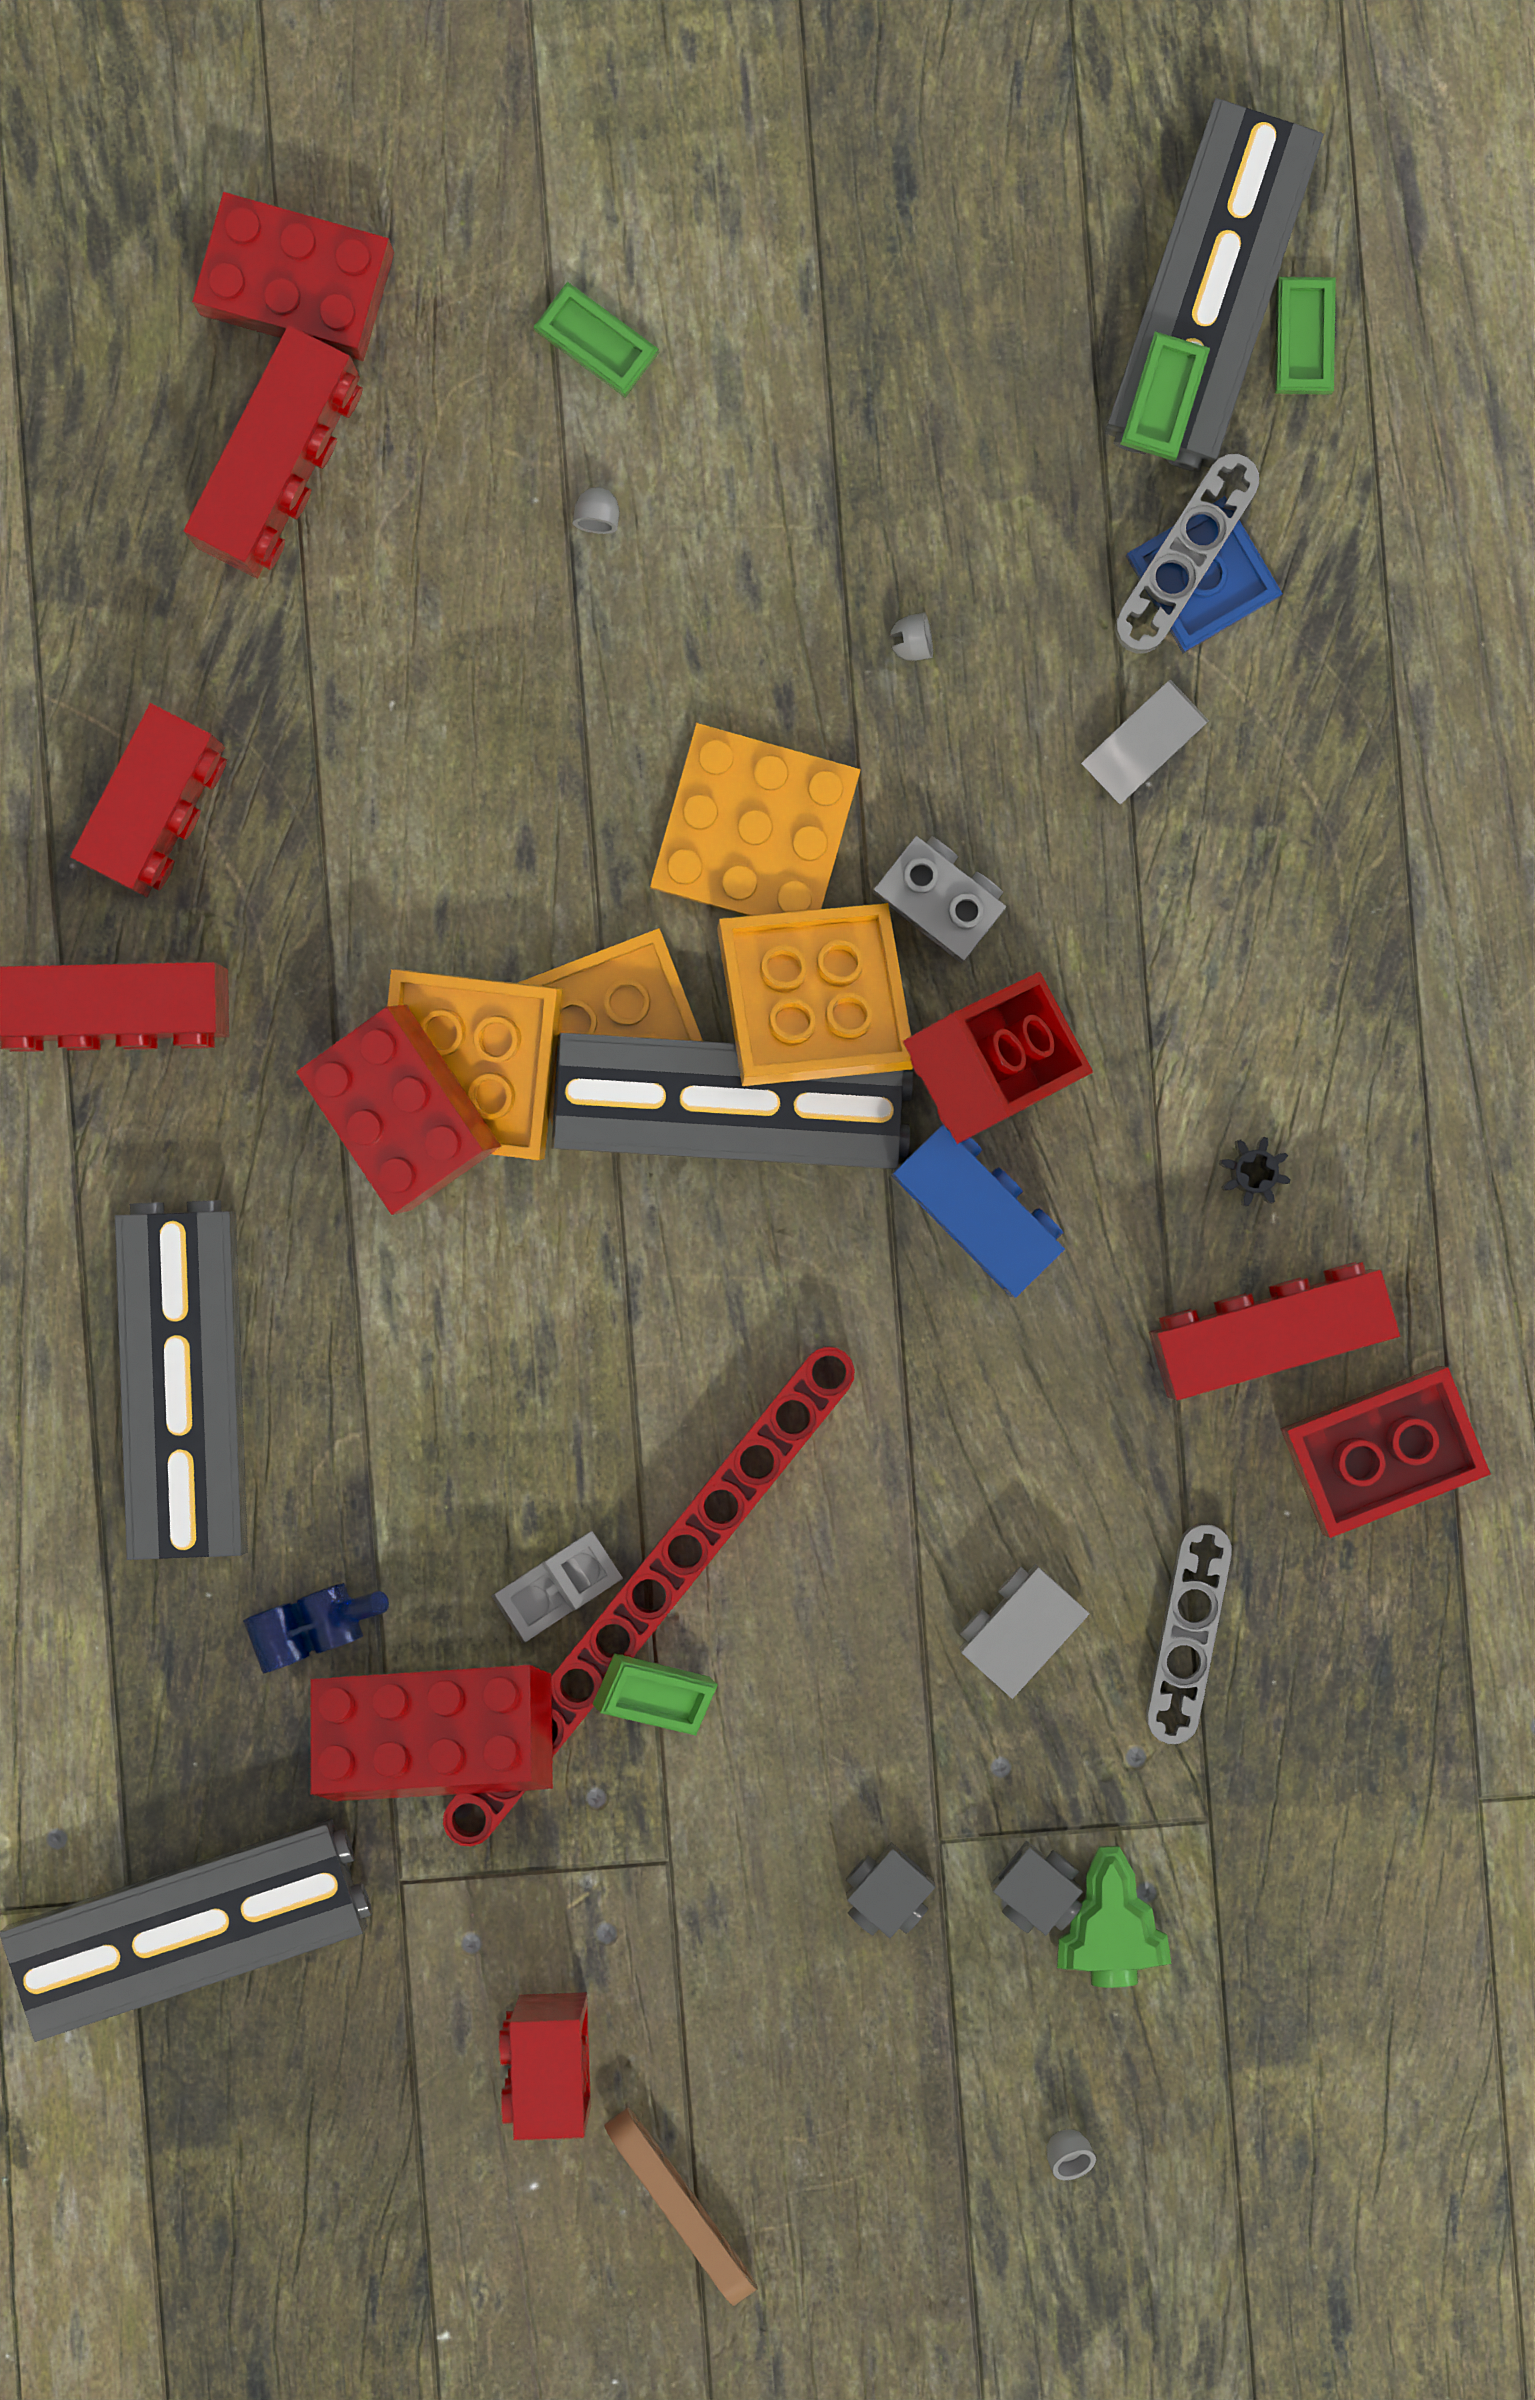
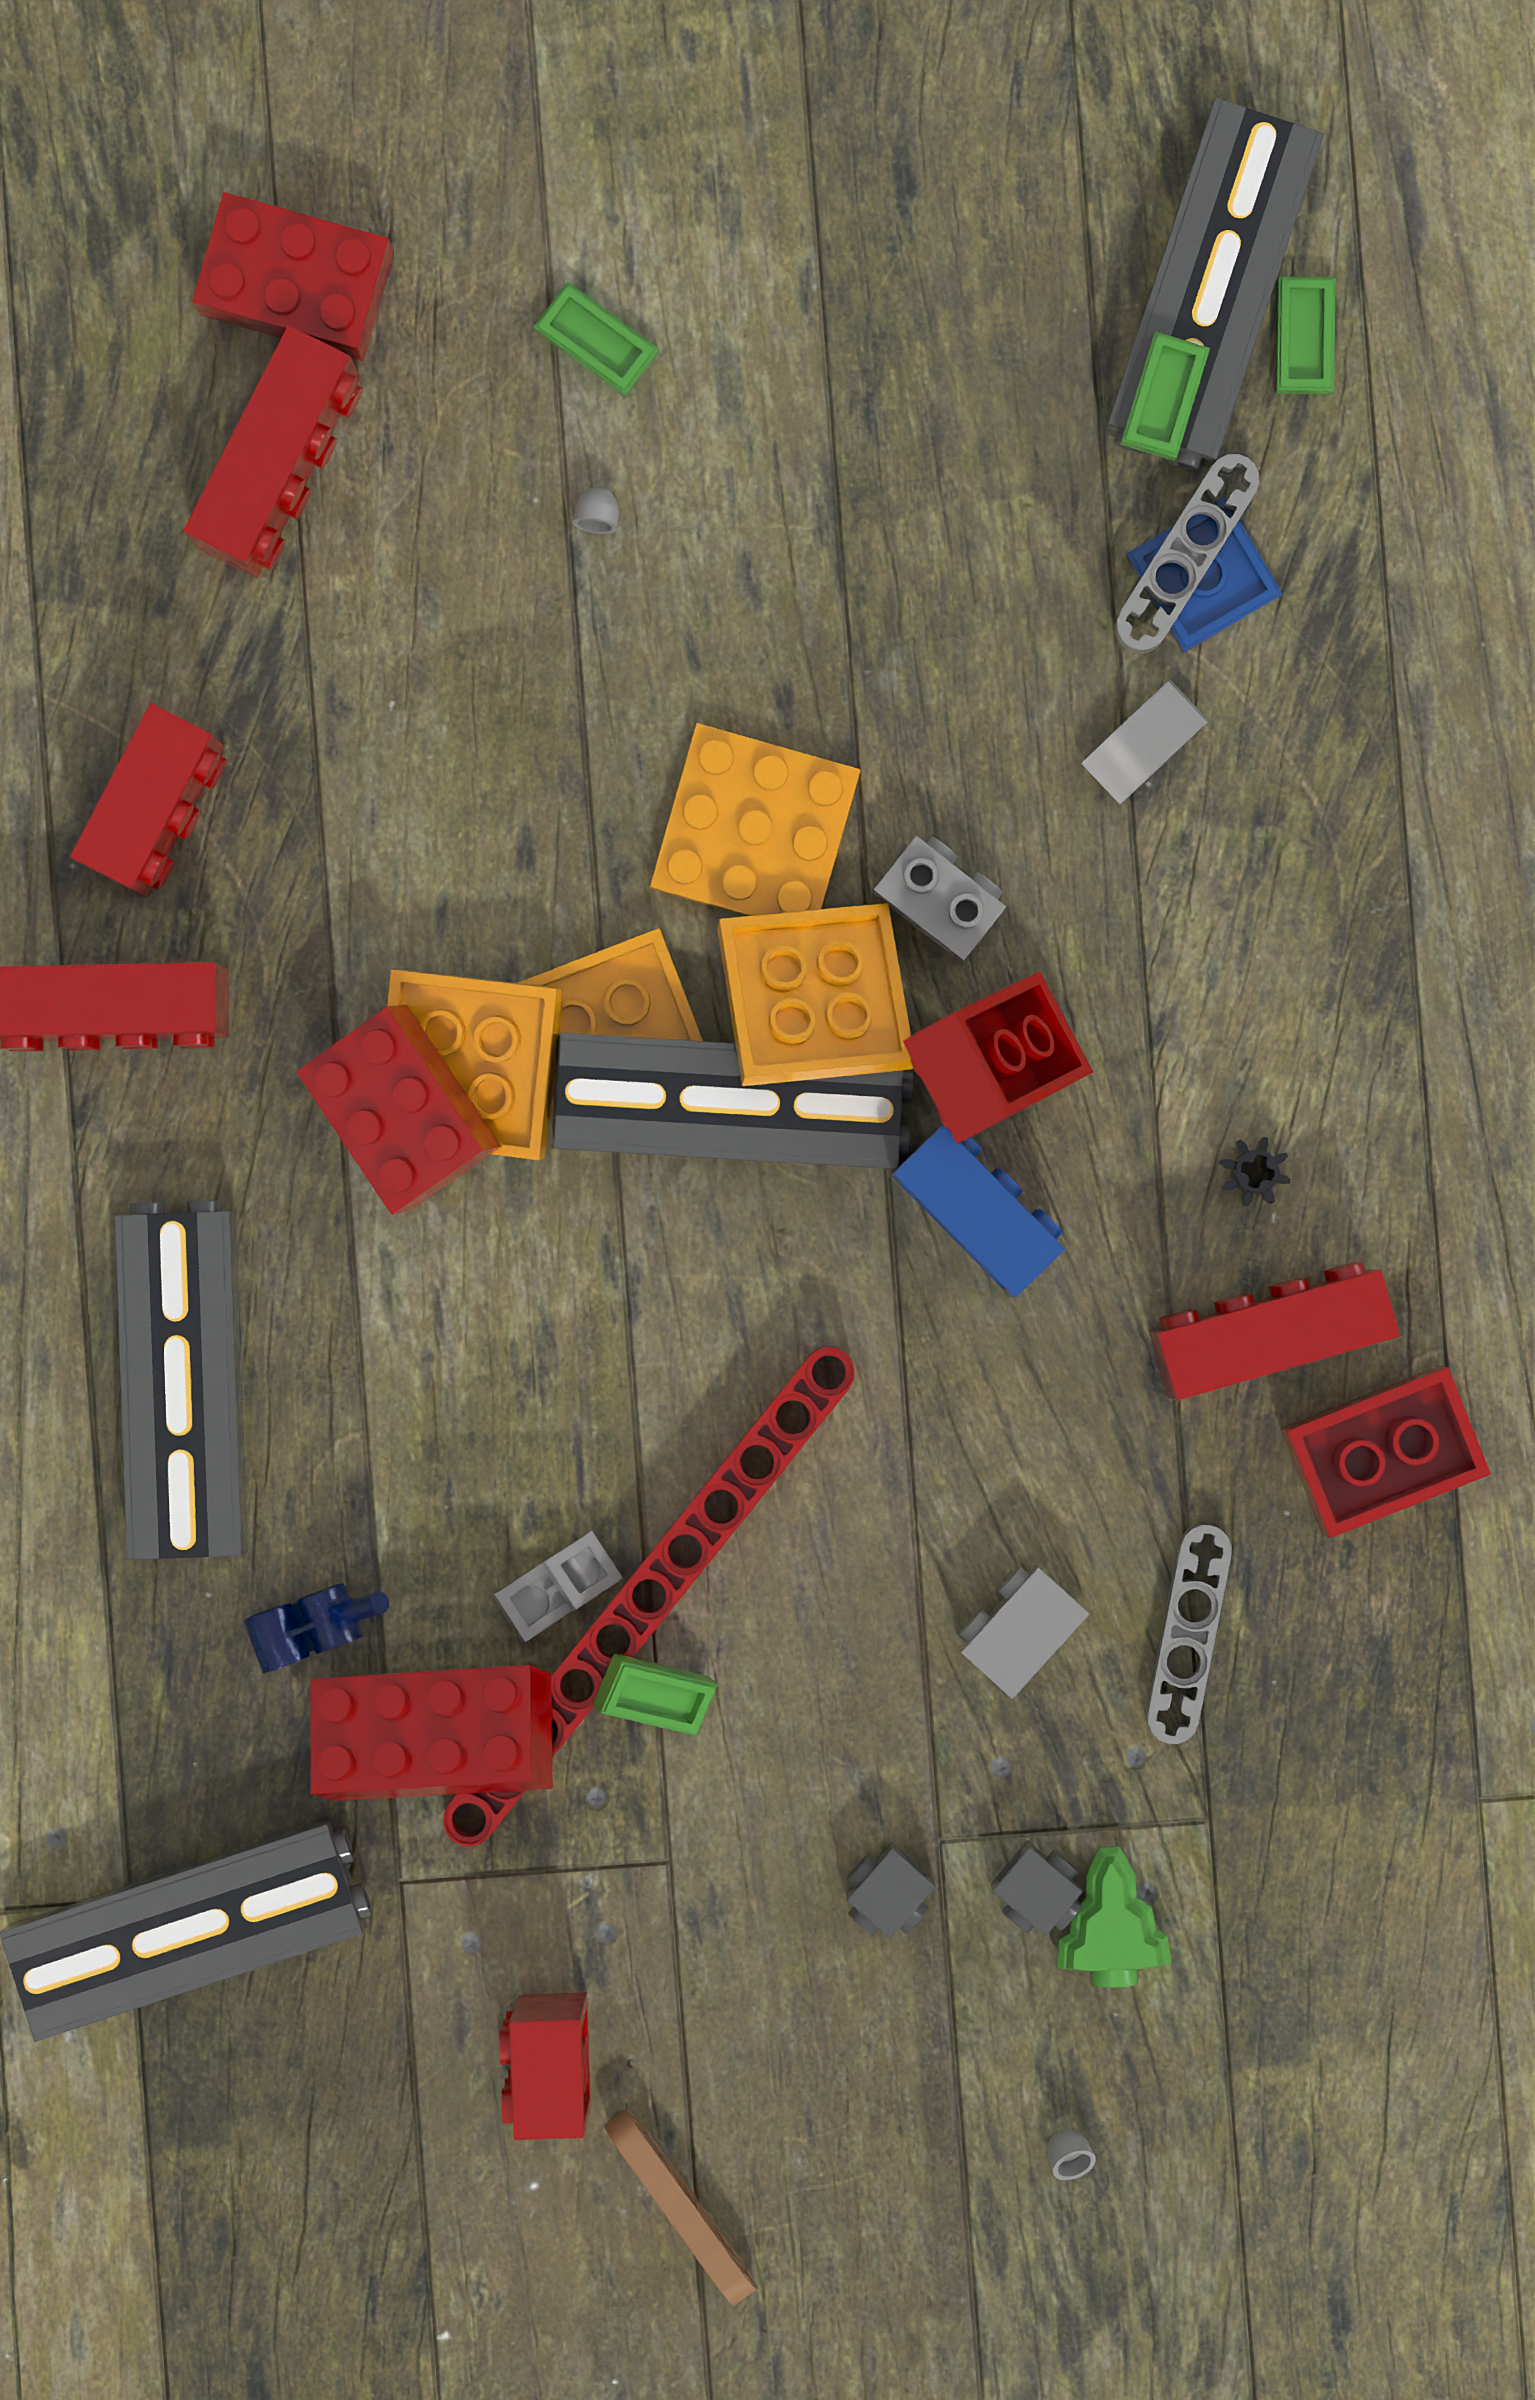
(916, 637): light grey hinge -> none

